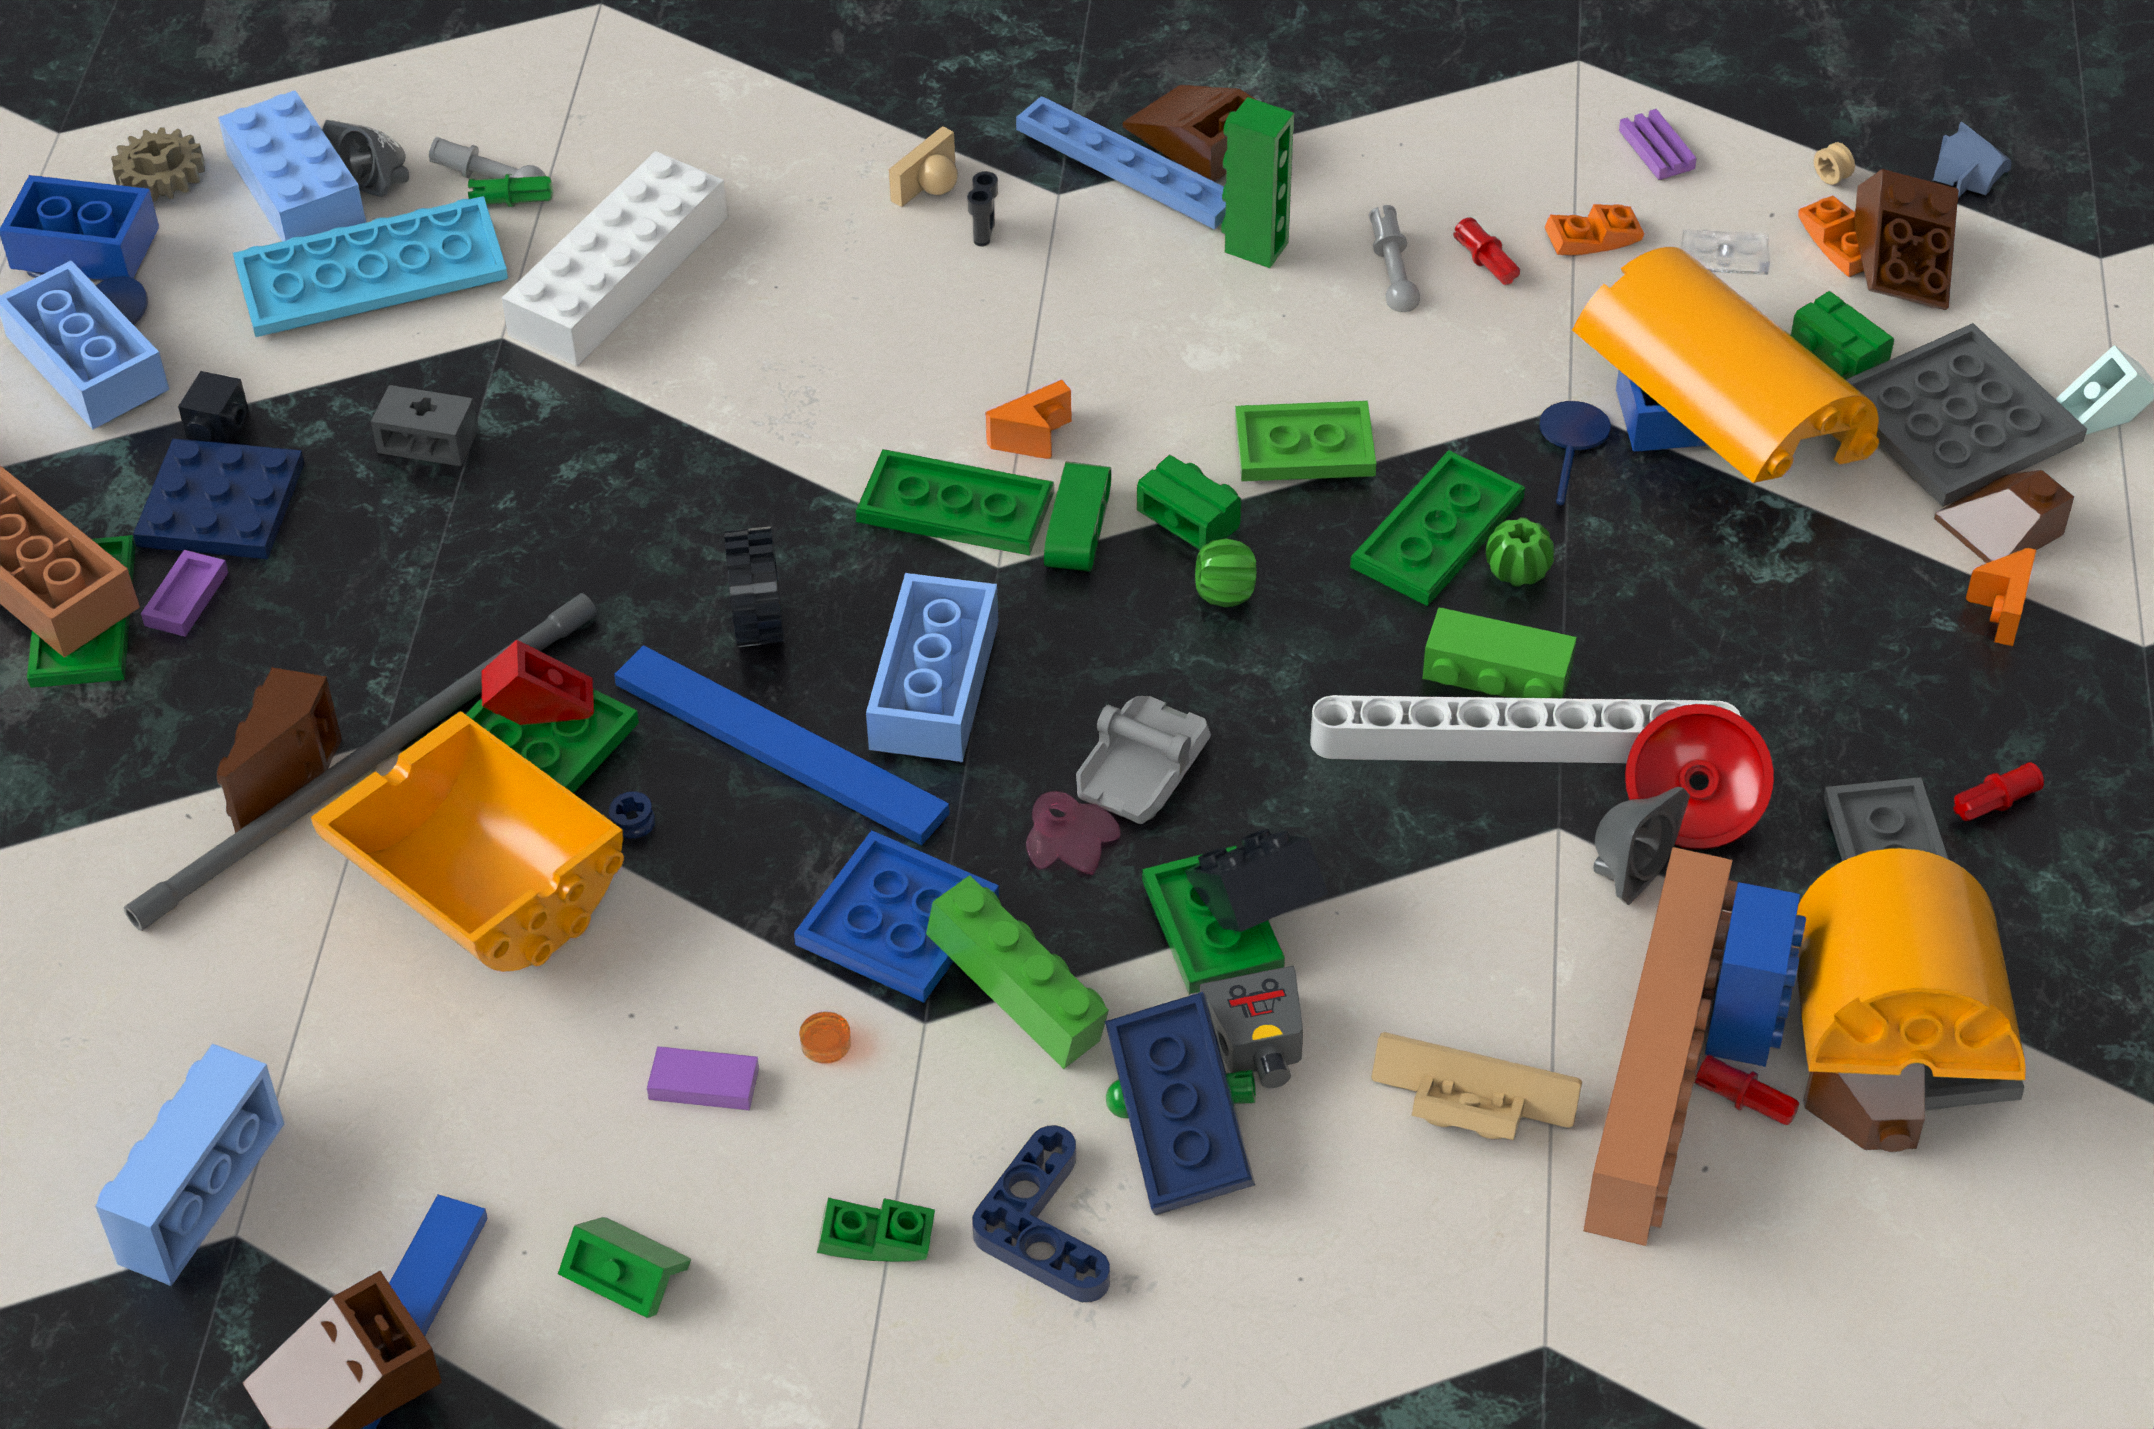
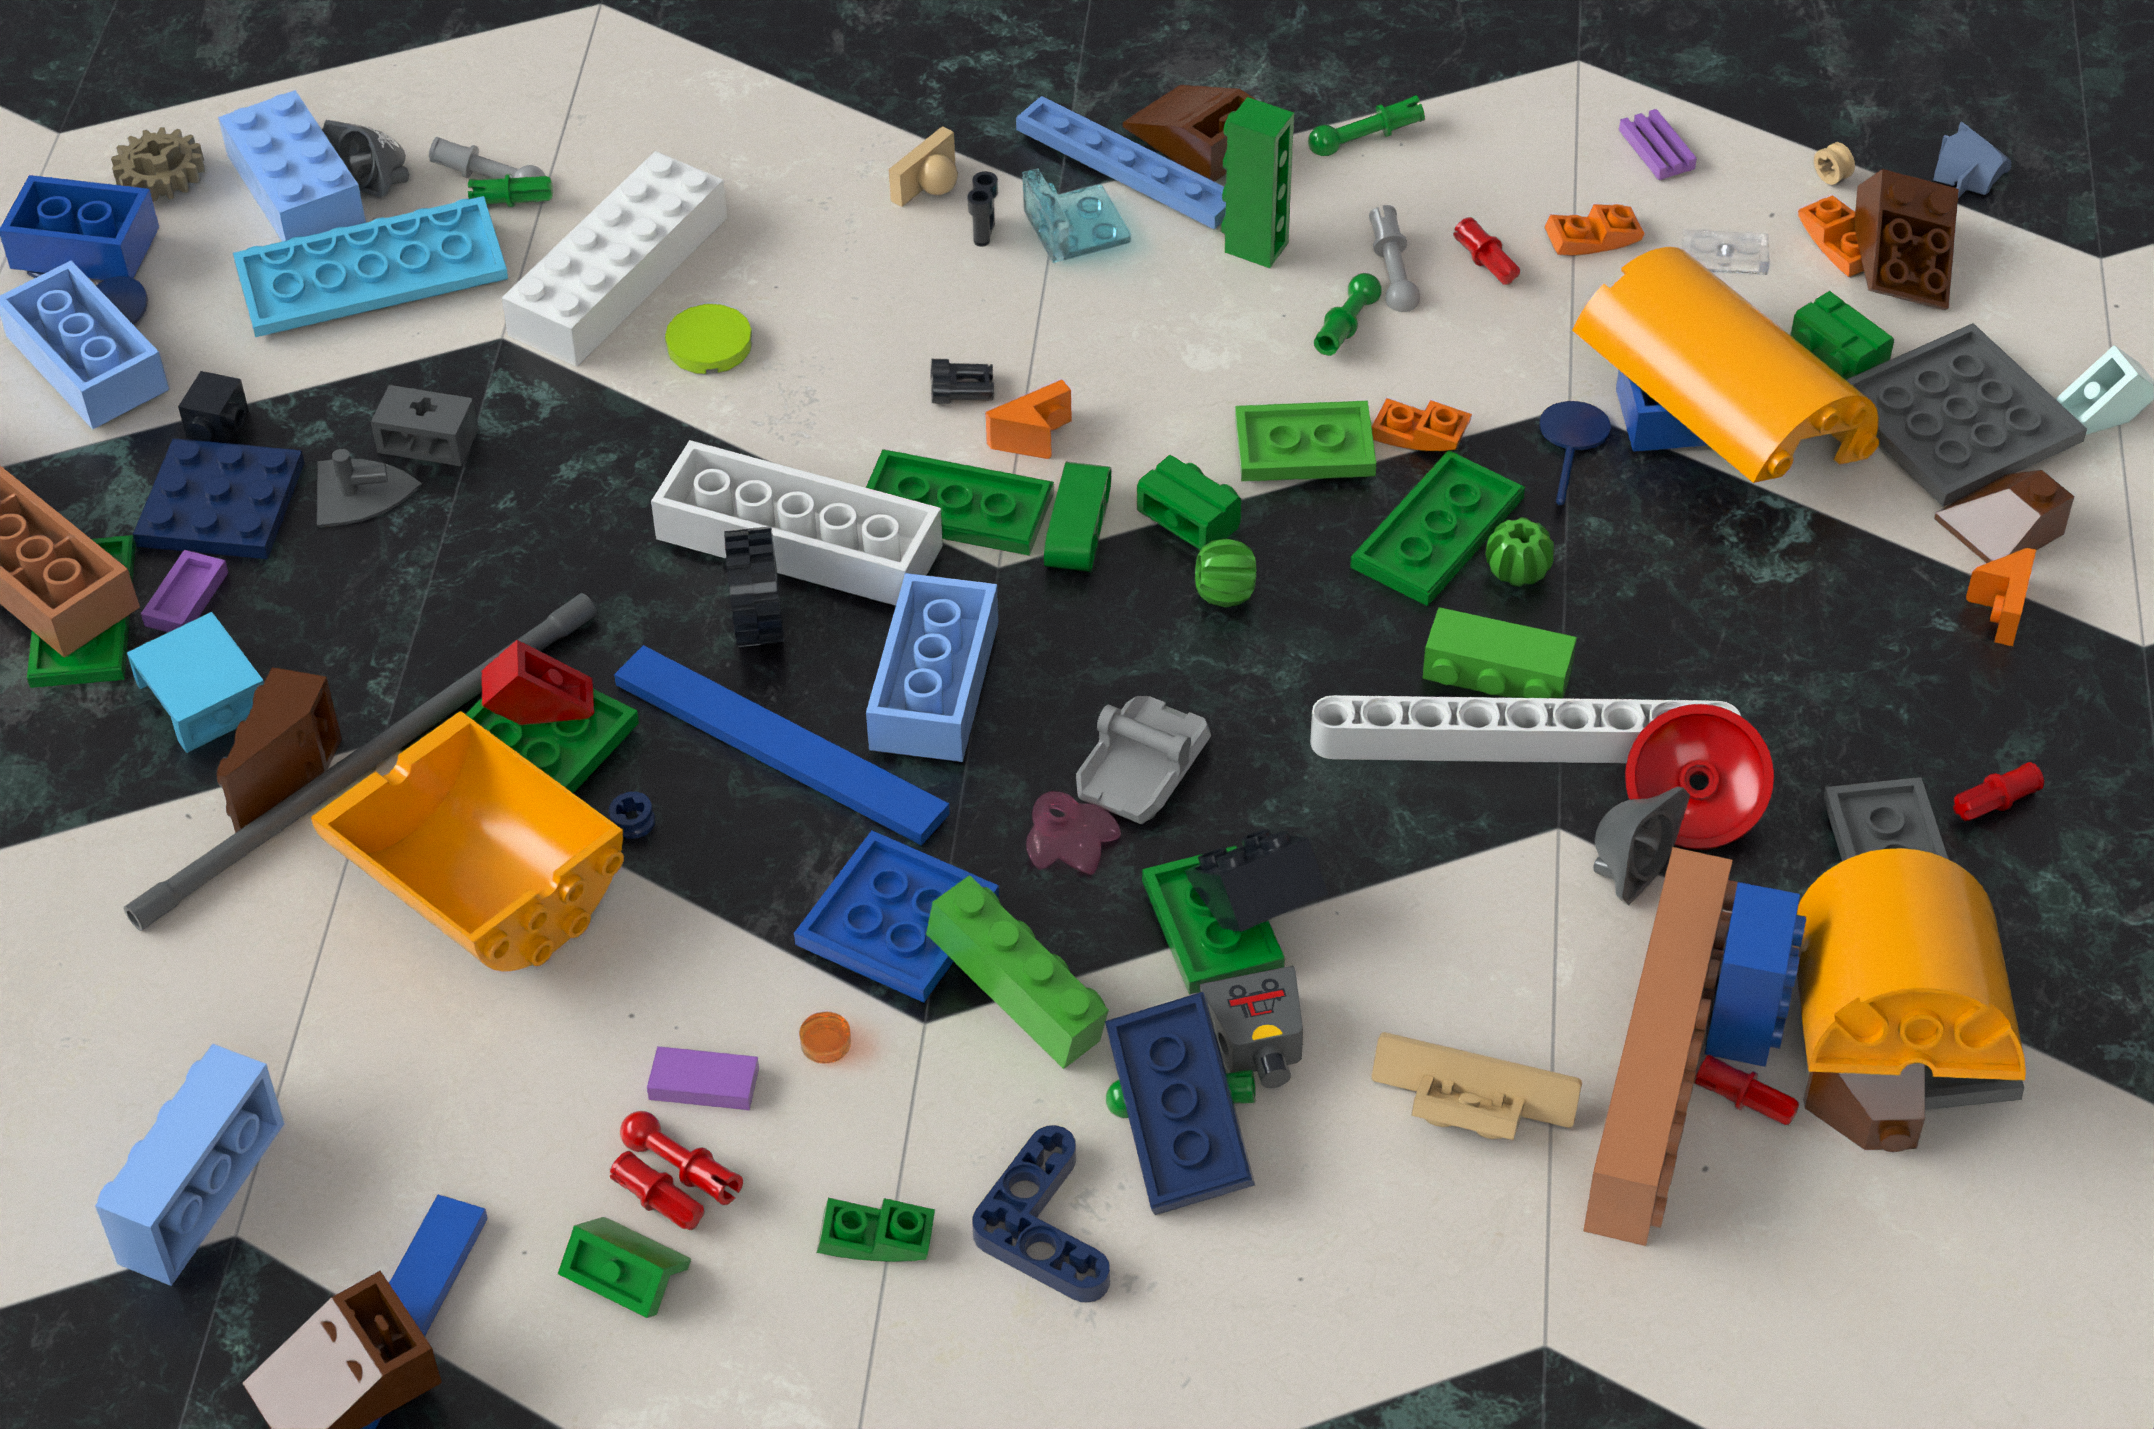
(198, 679): none -> medium azure panel
(358, 489): none -> dark grey shield
(642, 1132): none -> red pin
(656, 1191): none -> red axle
(708, 338): none -> lime tile
(819, 524): none -> white brick
(944, 384): none -> black piece
(1072, 221): none -> clear light blue bracket
(1326, 140): none -> green pin
(1341, 322): none -> green pin
(1428, 430): none -> orange slope

